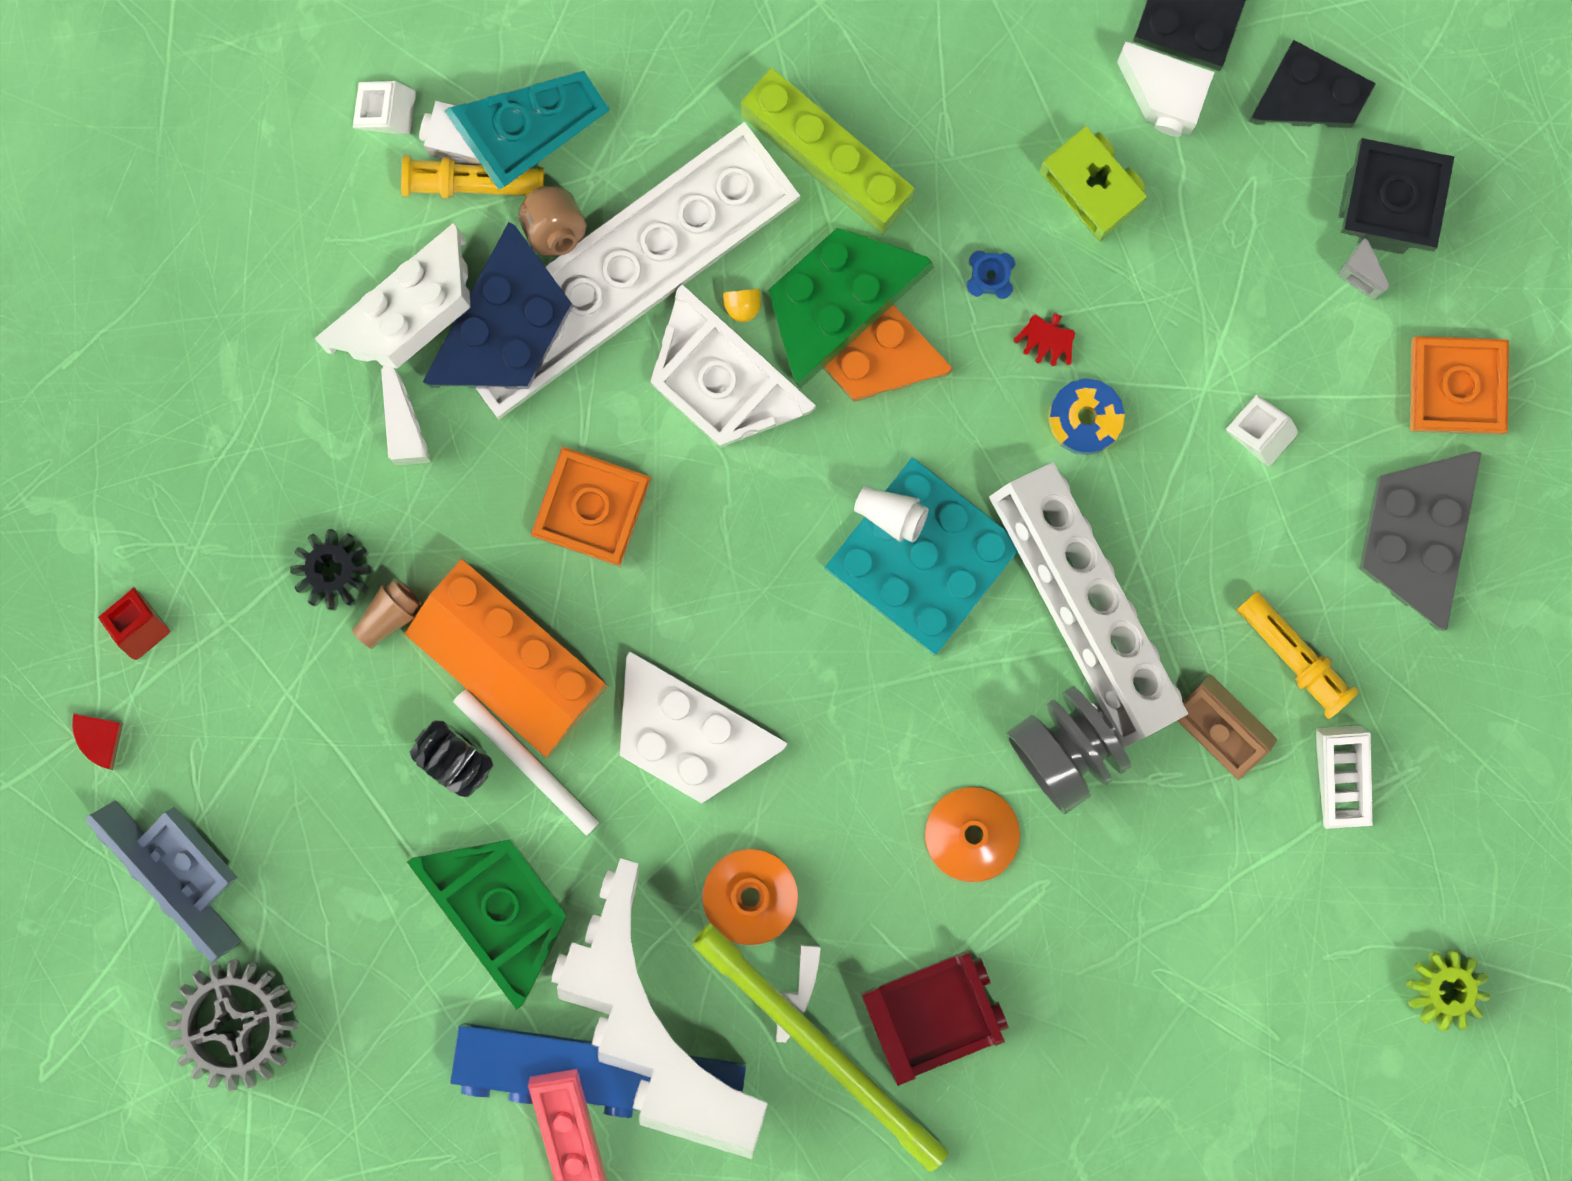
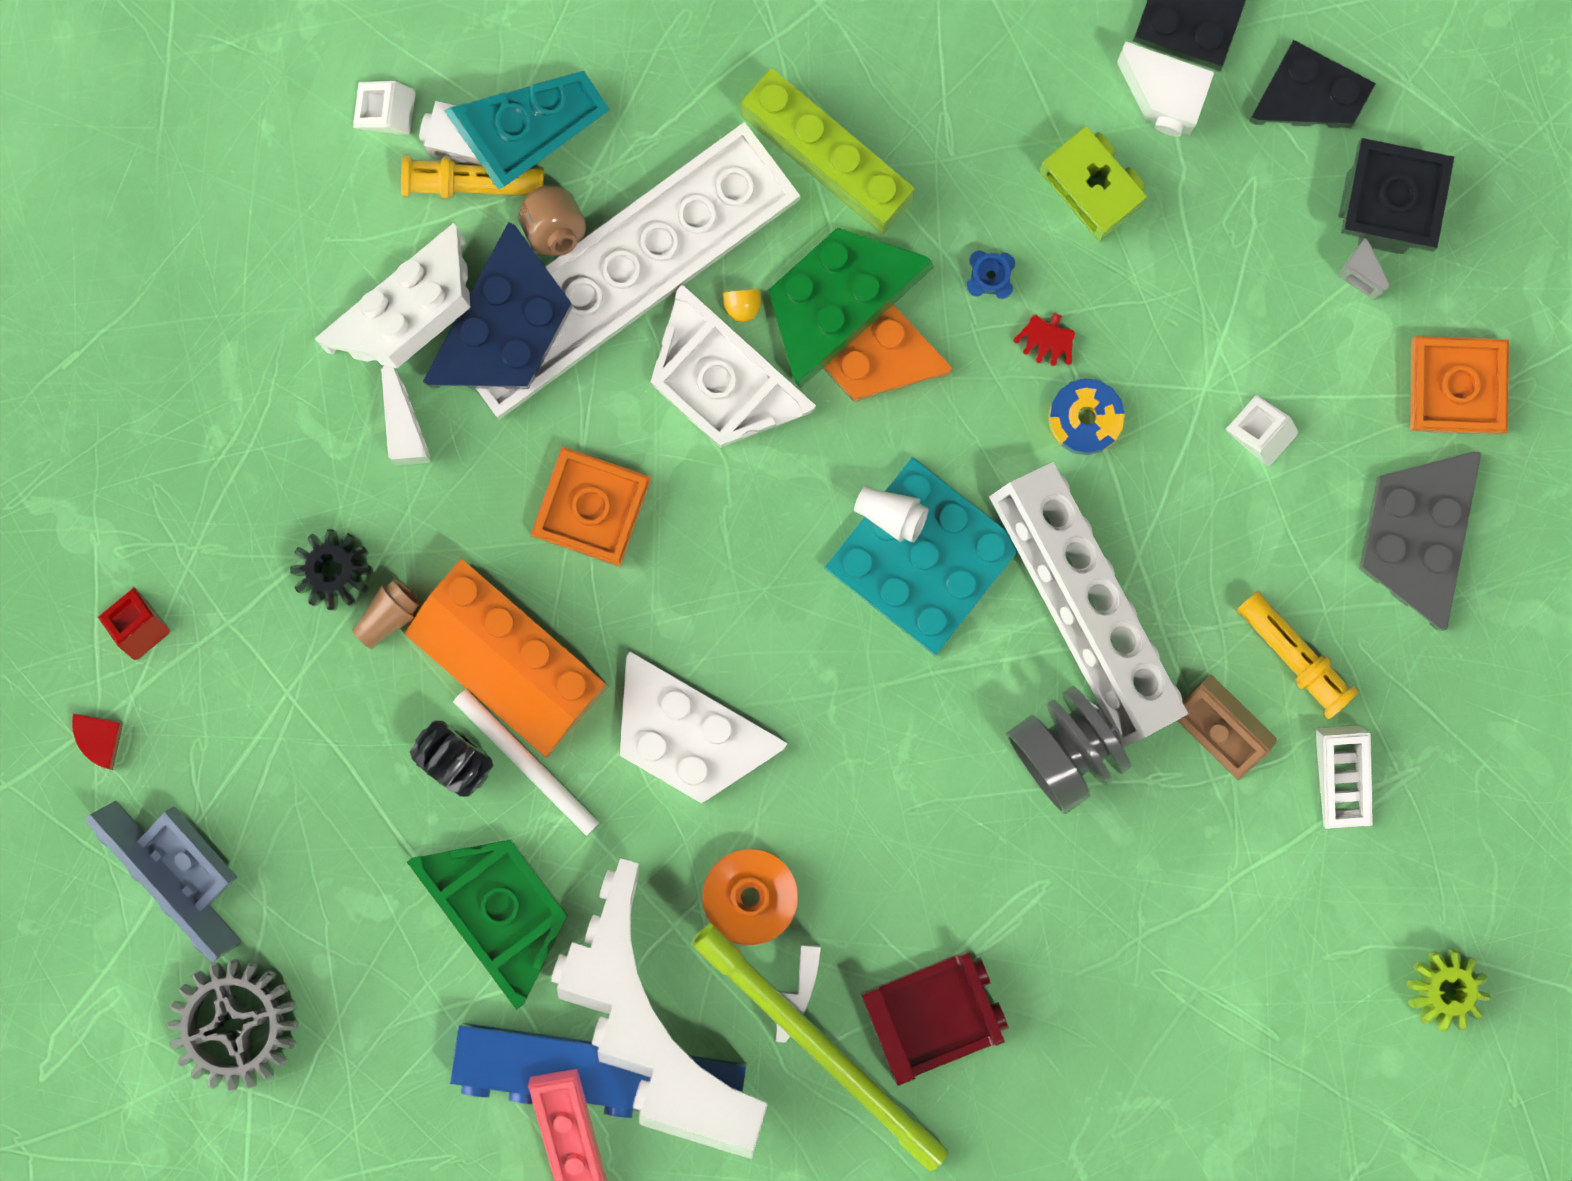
(947, 840): orange dish -> none

